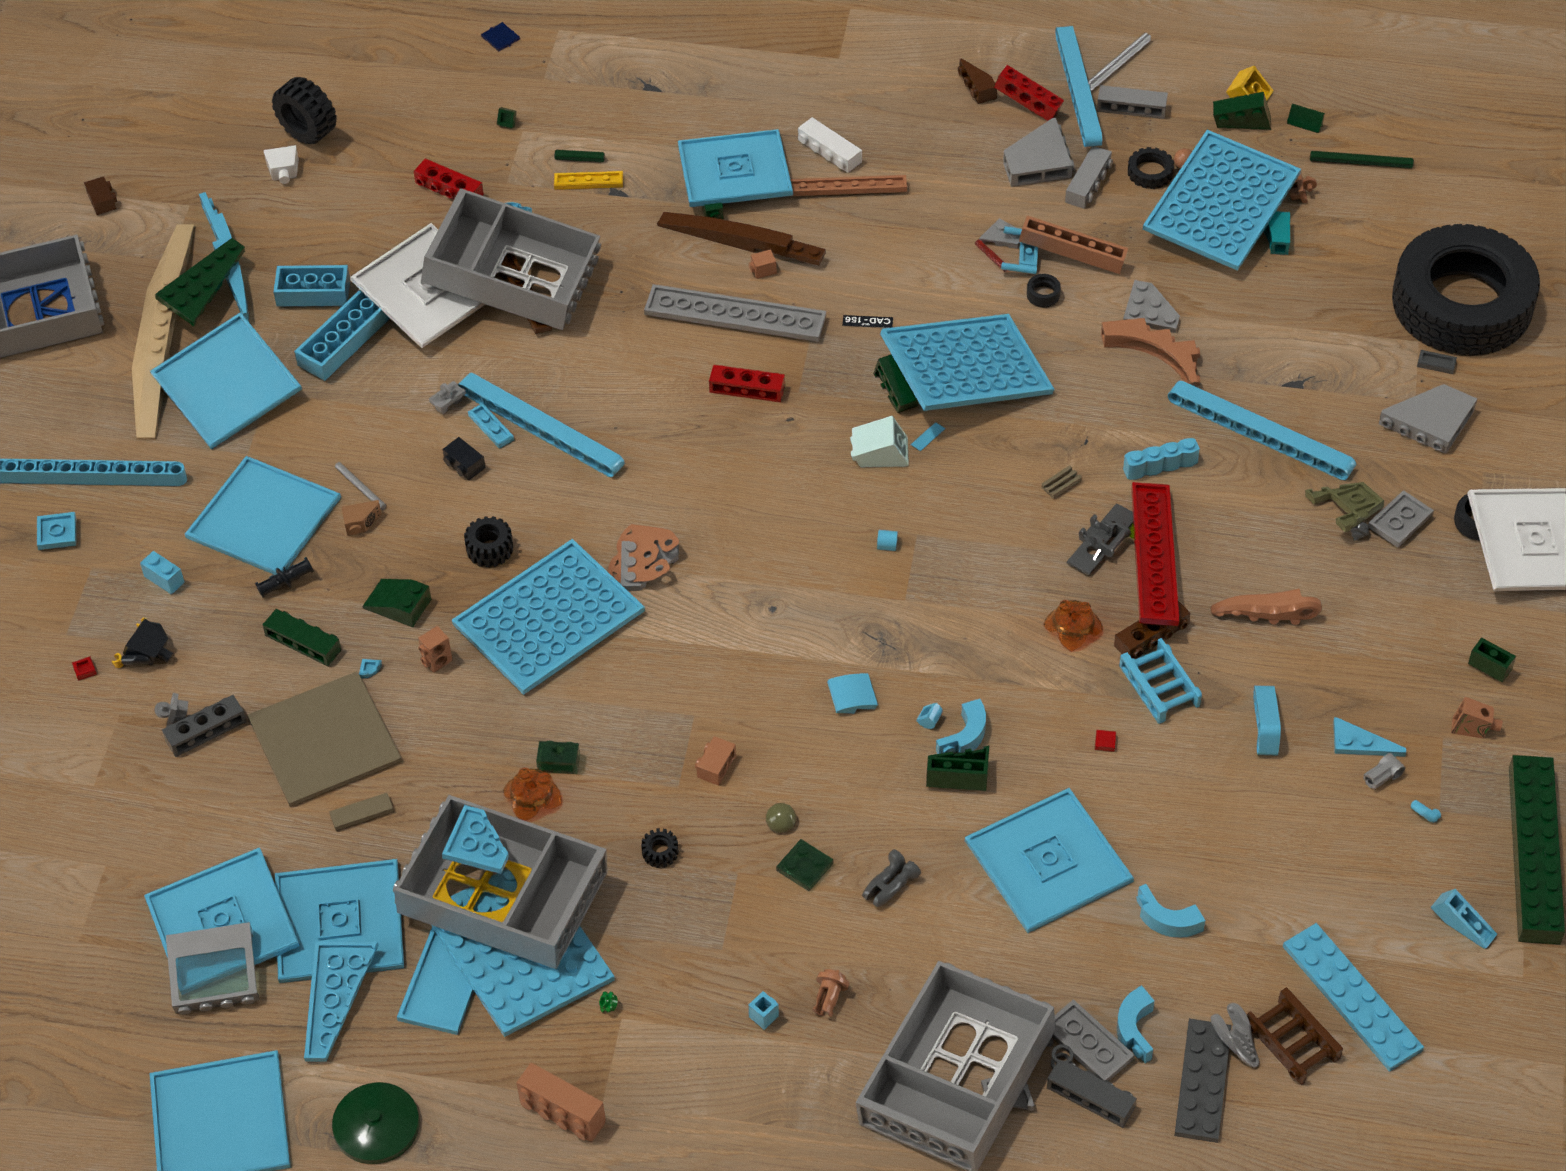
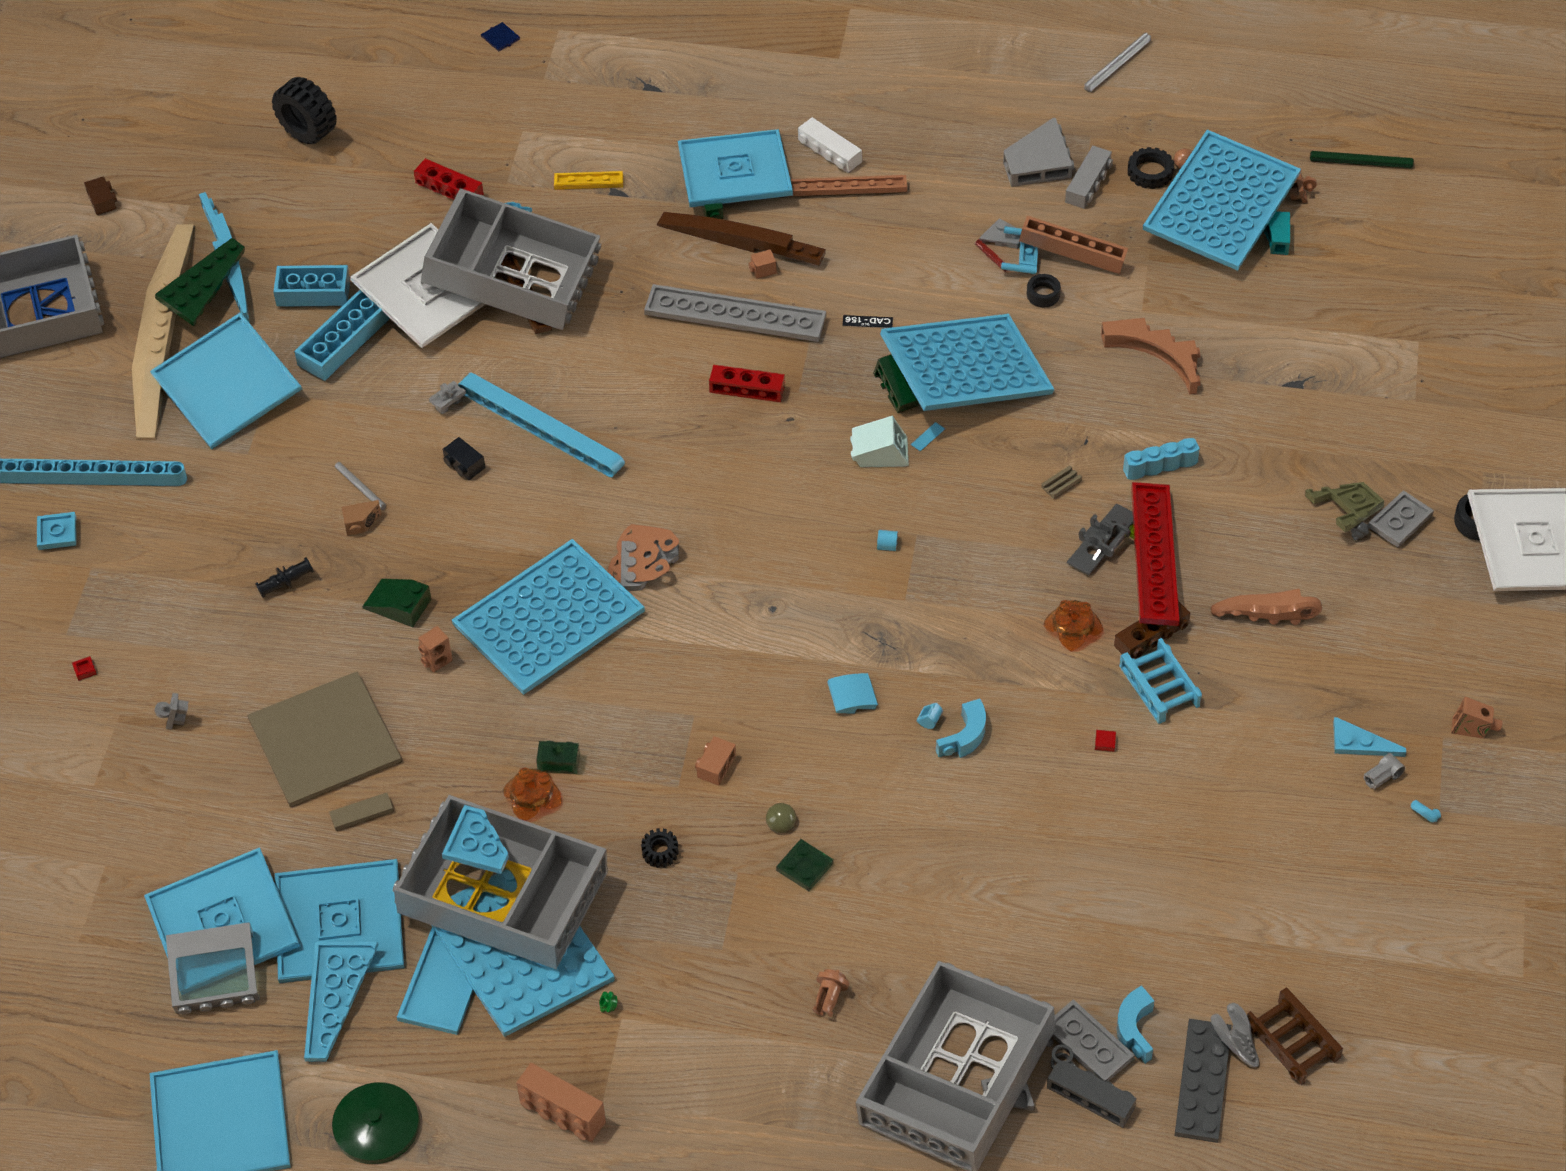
(145, 646): black torso -> none
(162, 572): medium azure brick -> none
(216, 719): dark grey brick -> none
(263, 515): medium azure tile -> none
(282, 163): white torso -> none
(302, 637): dark green brick -> none
(369, 668): medium azure tile -> none
(485, 530): black tyre -> none
(491, 425): medium azure tile -> none
(506, 117): dark green tile -> none
(573, 155): dark green axle -> none
(763, 1010): medium azure brick -> none
(879, 883): dark grey piece -> none
(959, 770): dark green wedge -> none
(978, 81): reddish brown slope -> none
(1028, 93): red brick -> none
(1048, 860): medium azure tile -> none
(1078, 86): medium azure beam -> none
(1132, 102): light grey brick -> none
(1150, 304): light grey plate -> none
(1166, 921): medium azure arch -> none
(1243, 112): dark green wedge -> none
(1249, 82): yellow slope -> none
(1262, 430): medium azure beam -> none
(1267, 720): medium azure beam -> none
(1305, 118): dark green slope -> none
(1353, 997): medium azure plate -> none
(1431, 417): light grey slope -> none
(1436, 361): dark grey tile -> none
(1456, 325): black tyre -> none
(1463, 918): medium azure slope -> none
(1492, 659): dark green brick -> none
(1536, 850): dark green brick -> none

